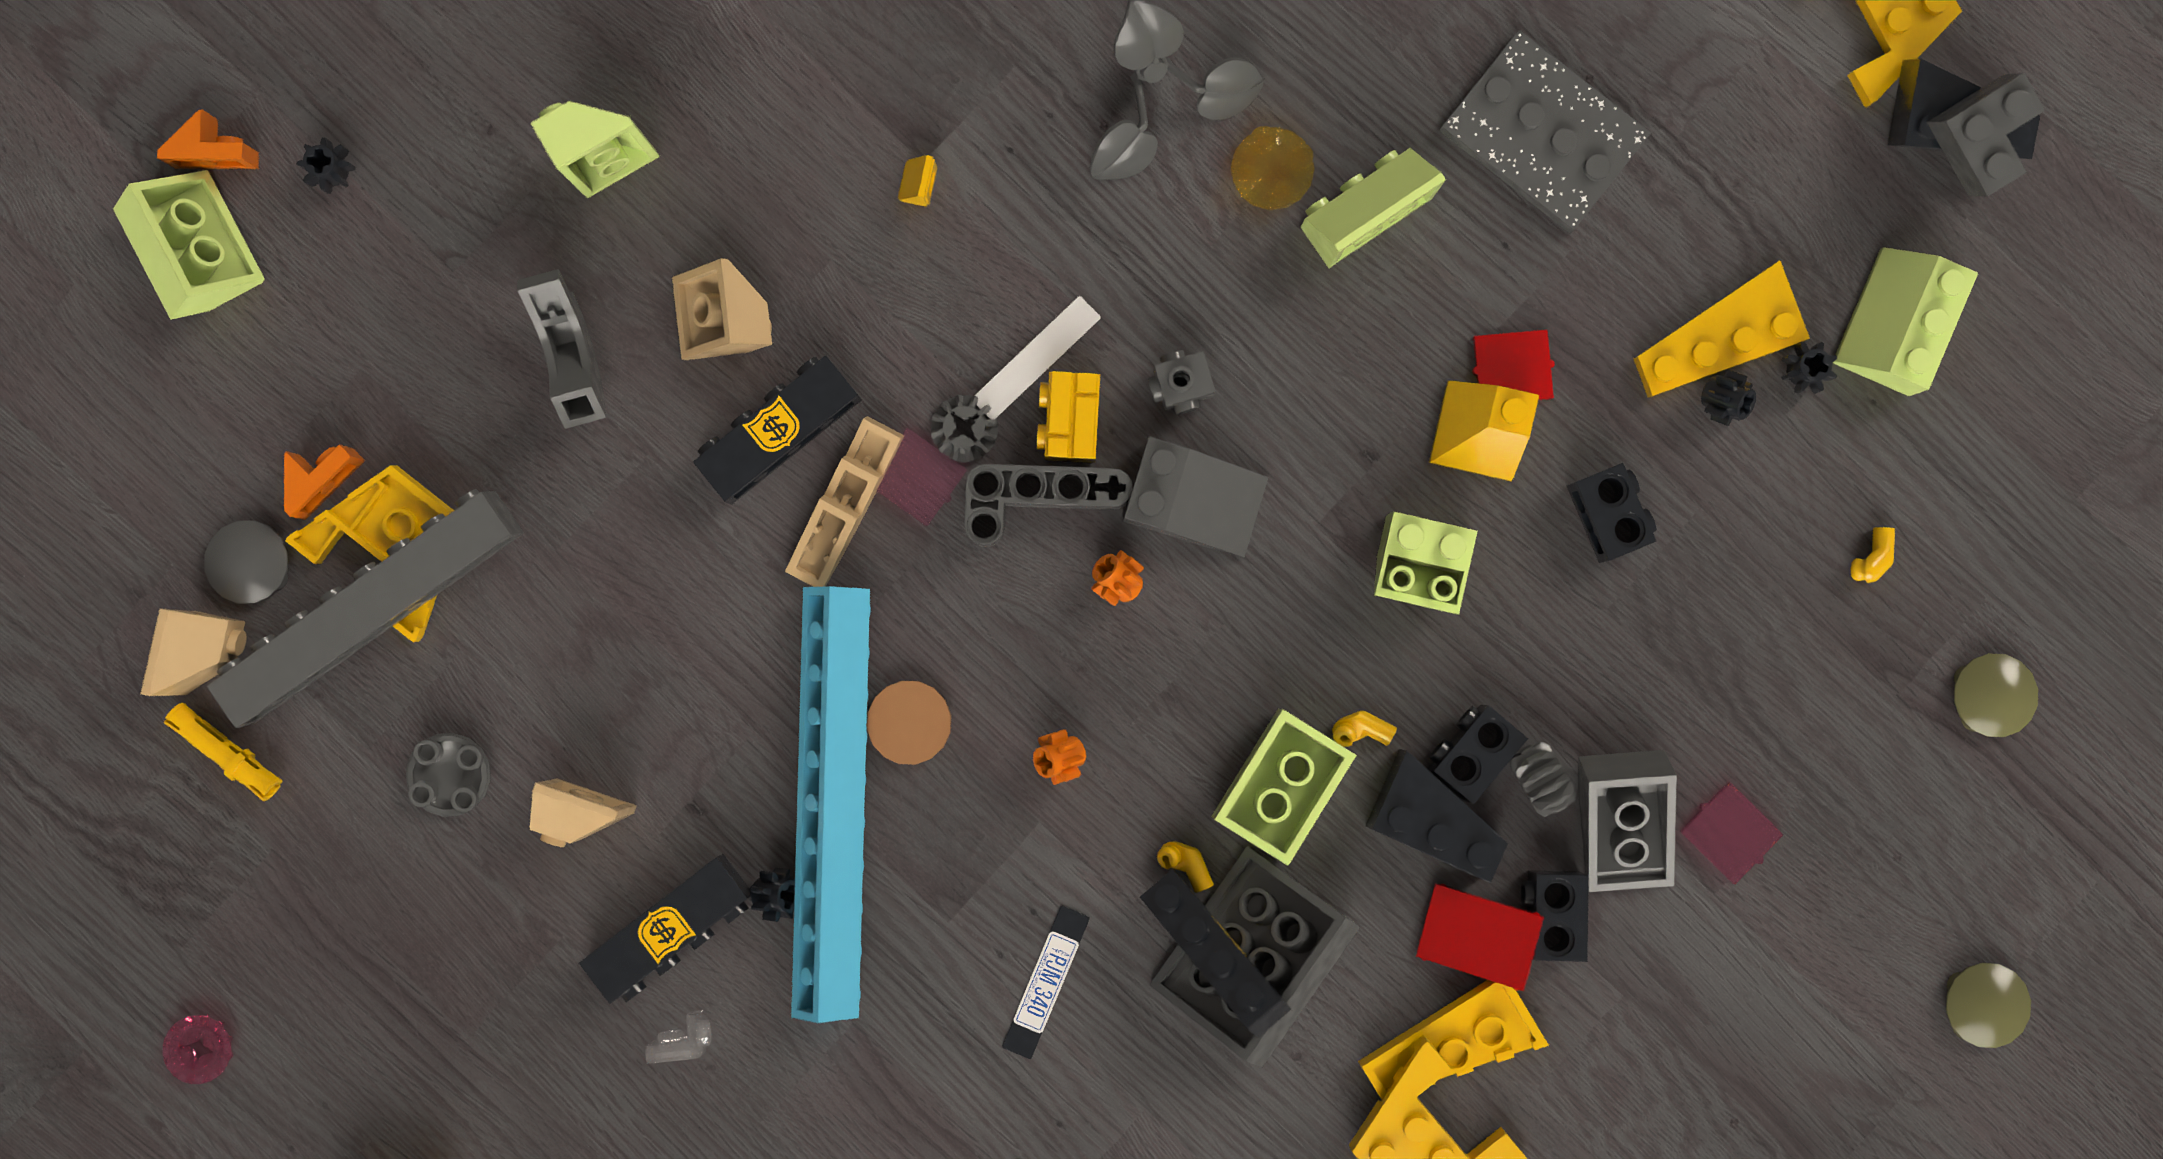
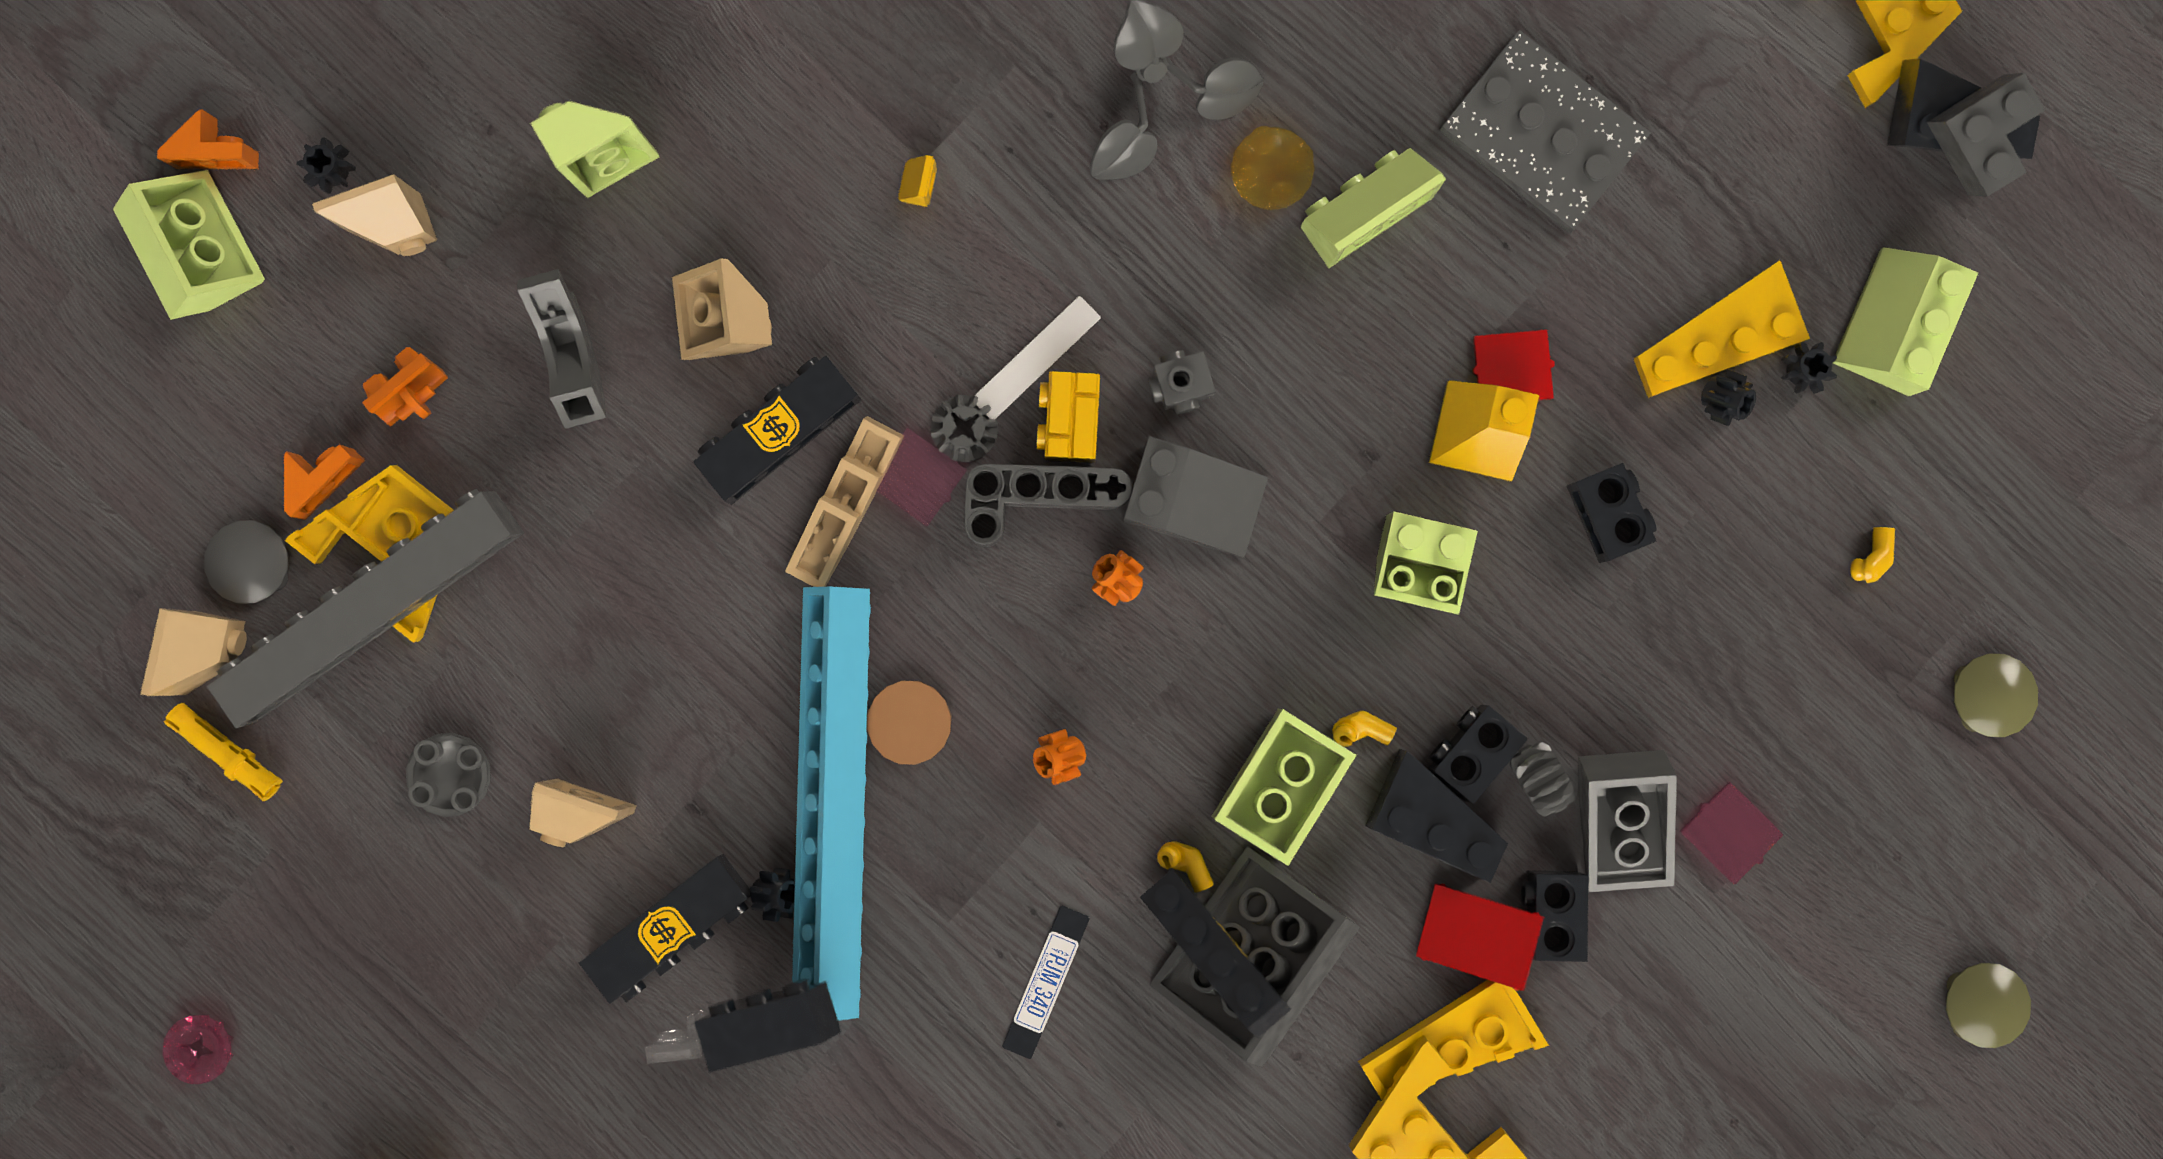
(382, 213): none -> tan slope
(406, 390): none -> orange hips
(767, 1024): none -> black wedge

